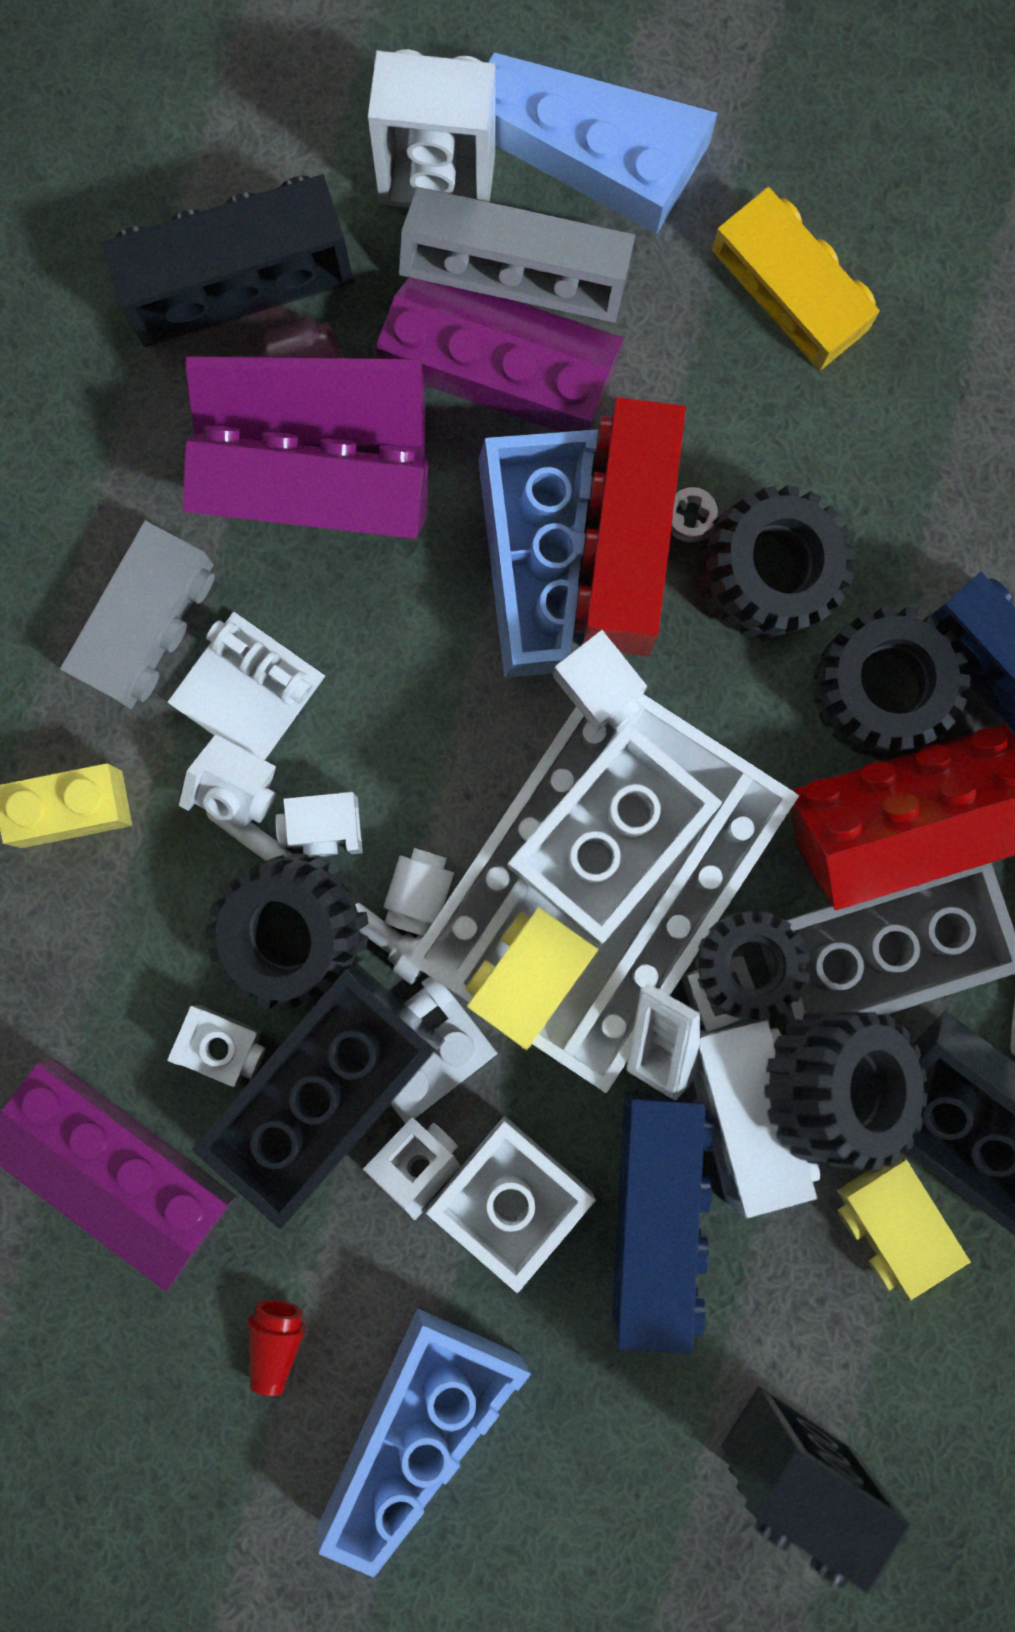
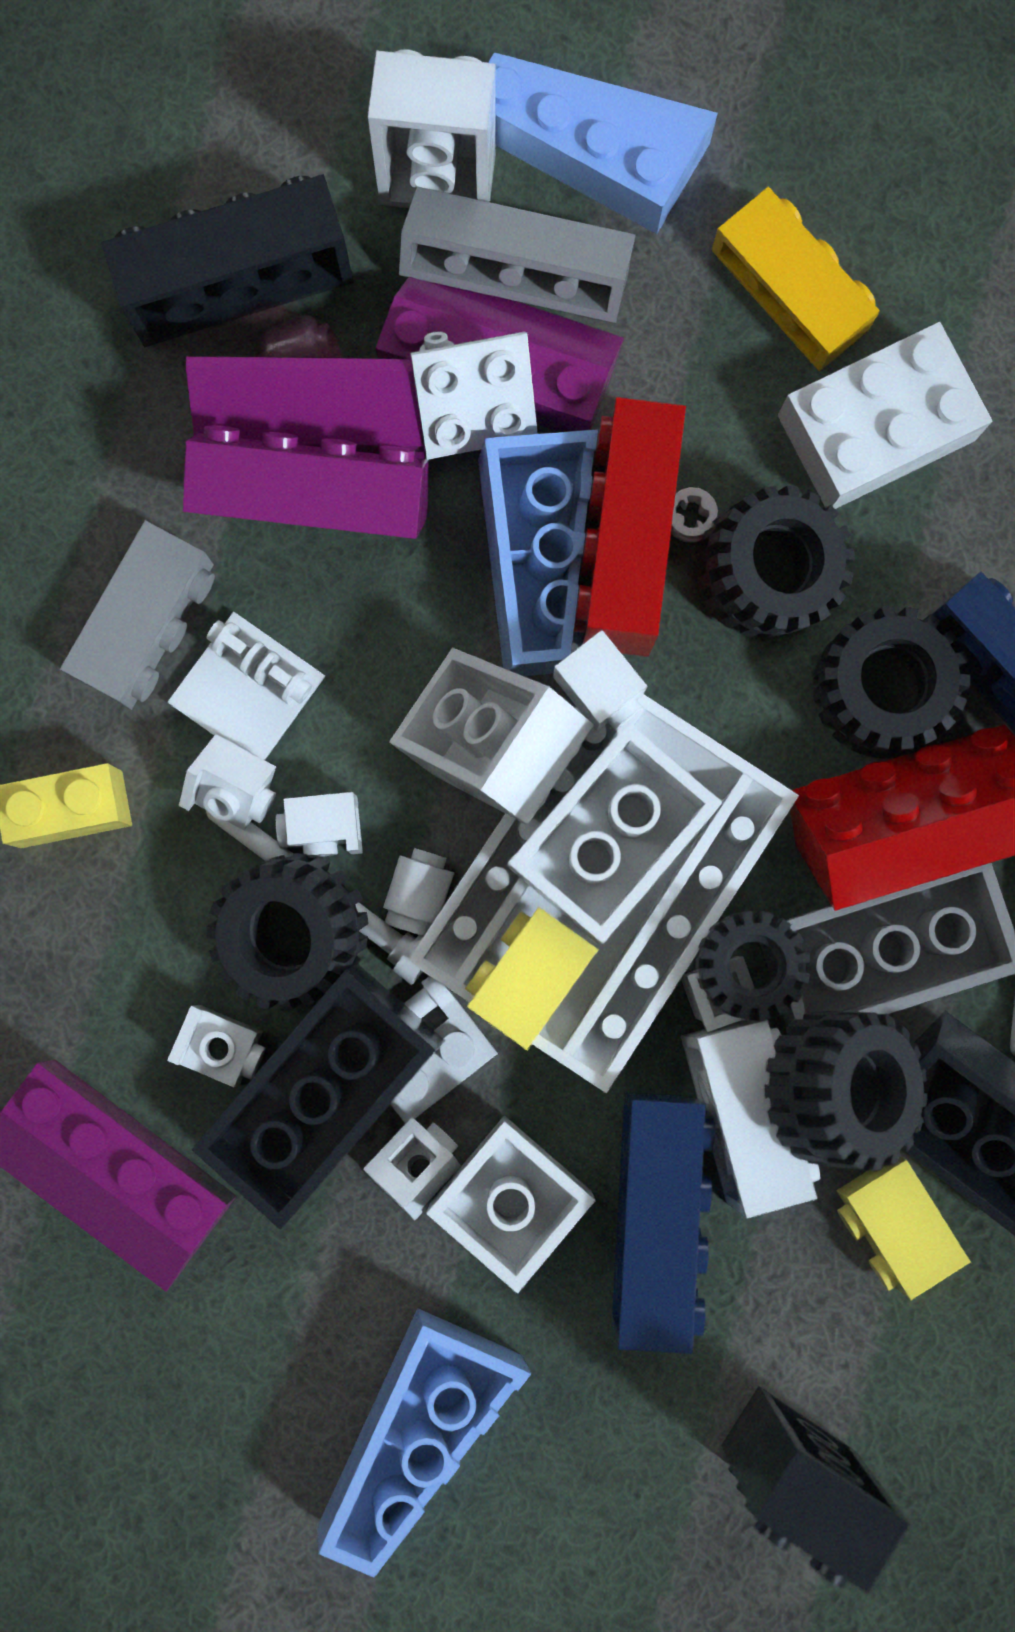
(273, 1344): red cone -> none
(473, 391): none -> white hinge
(492, 734): none -> white brick
(664, 1043): white slope -> none
(884, 416): none -> white brick

